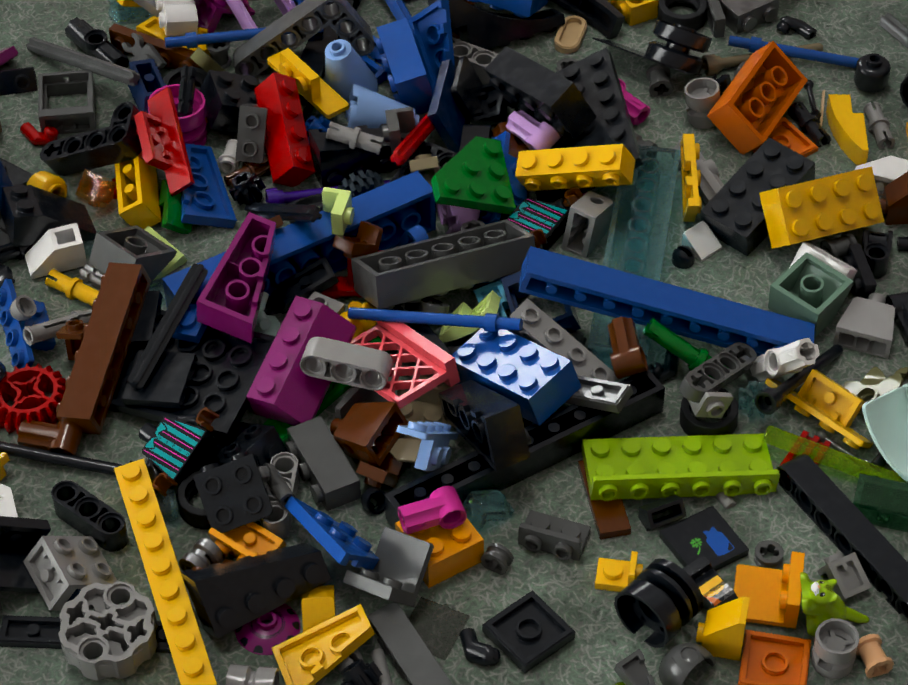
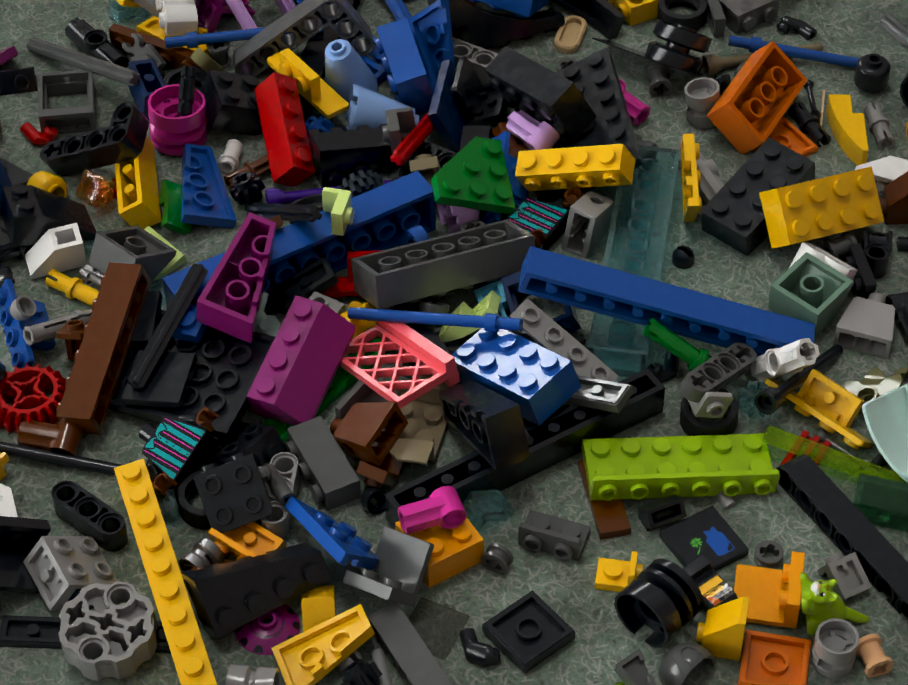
(163, 141): red bracket -> none
(251, 133): dark grey bracket -> none
(346, 363): light grey beam -> none
(354, 137): light grey pin -> none
(365, 243): reddish brown bracket -> none
(434, 443): light blue bracket -> none
(627, 353): reddish brown piece -> none
(701, 241): white slope -> none

